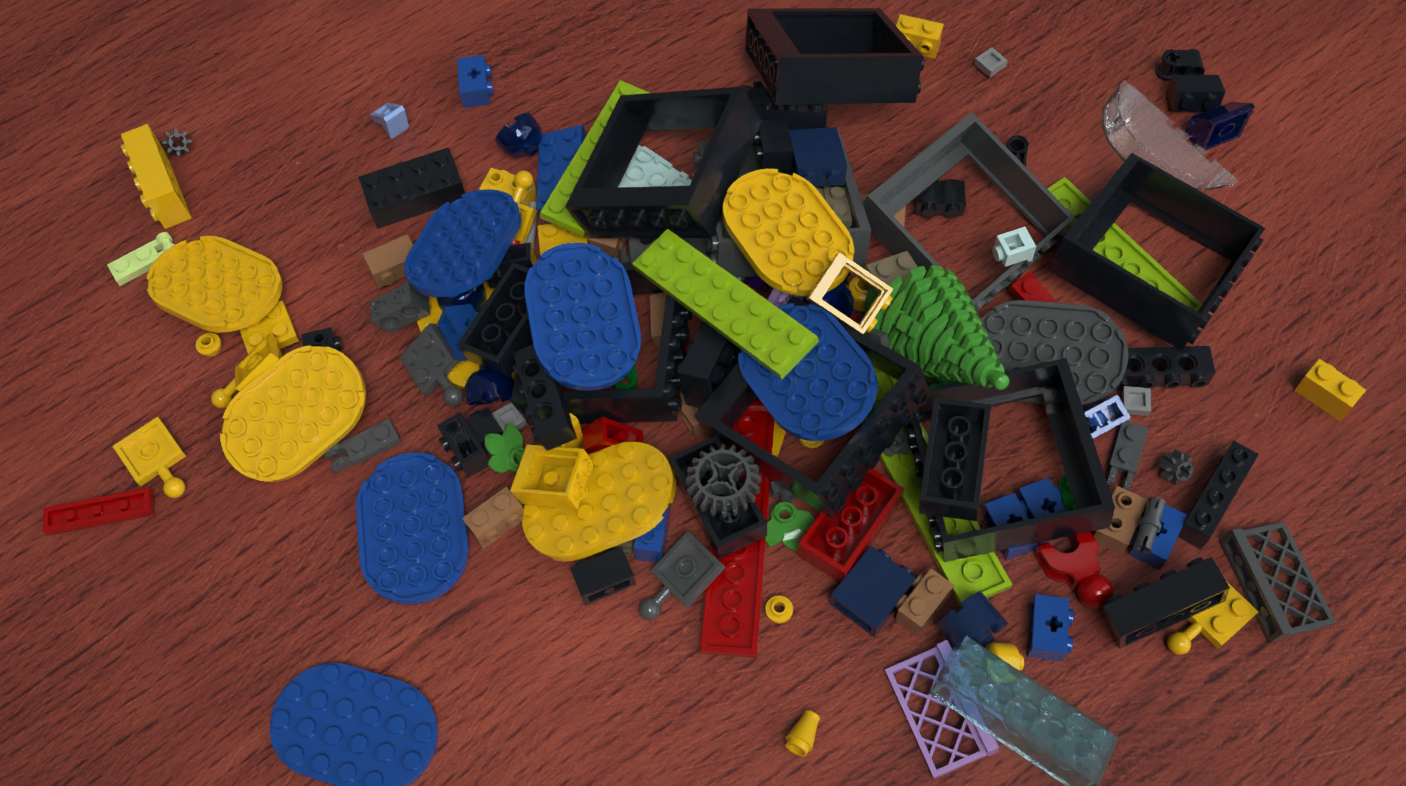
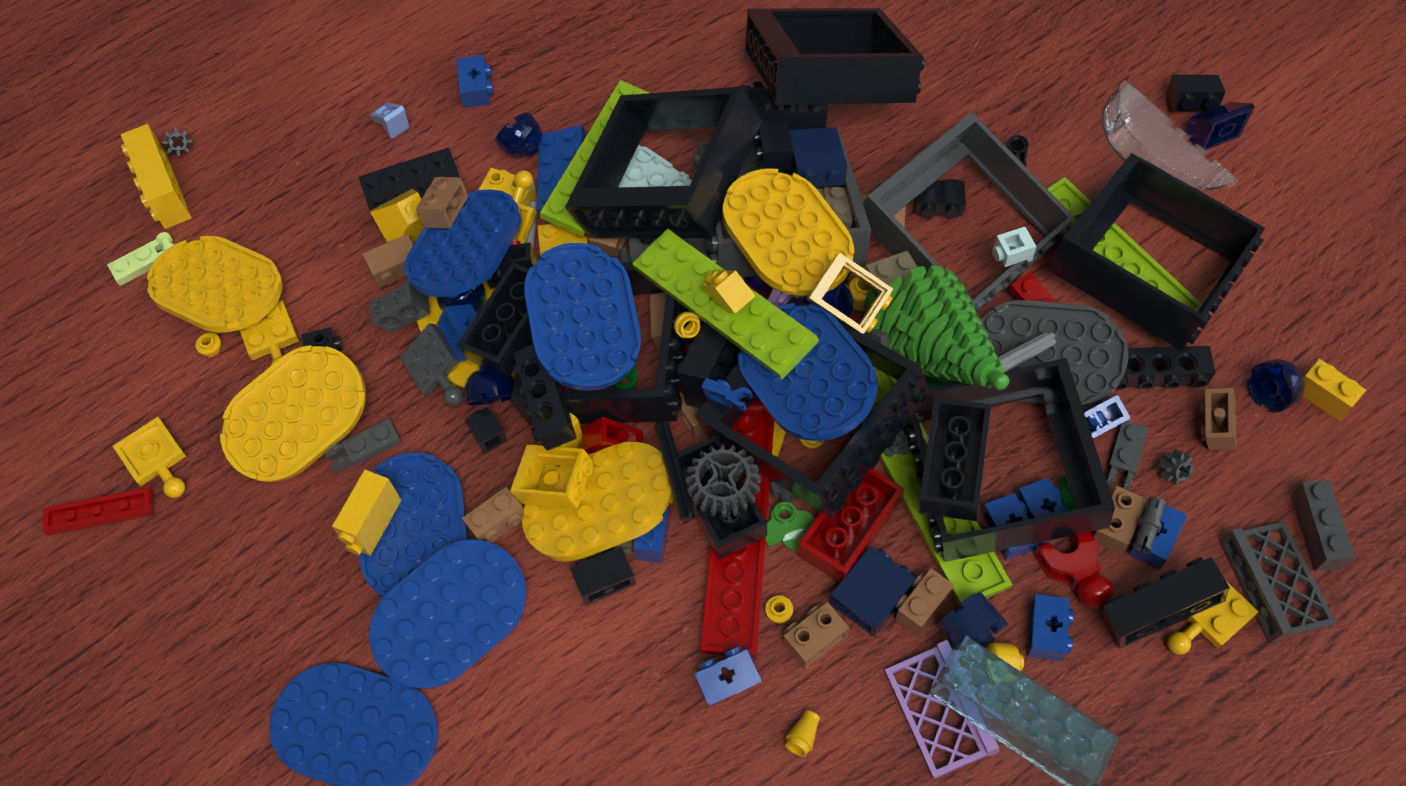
(252, 366): yellow plate -> none
(366, 513): none -> yellow brick
(399, 217): none -> yellow slope
(442, 202): none -> medium nougat brick
(447, 614): none -> blue plate
(463, 444): black brick -> none
(504, 449): bright green plate -> none
(507, 415): light grey plate -> none
(674, 470): none -> black axle
(684, 572): dark grey plate -> none
(692, 328): none -> yellow plate
(717, 689): none -> brick
(721, 392): none -> blue plate
(727, 290): none -> yellow slope
(815, 634): none -> medium nougat brick
(922, 33): yellow brick -> none
(990, 62): light grey plate -> none
(1027, 351): none -> light grey axle
(1136, 400): light grey plate -> none
(1180, 63): black piece -> none
(1217, 495): black brick -> none
(1220, 419): none -> medium nougat brick
(1276, 384): none -> clear blue cylinder
(1322, 525): none -> dark grey brick

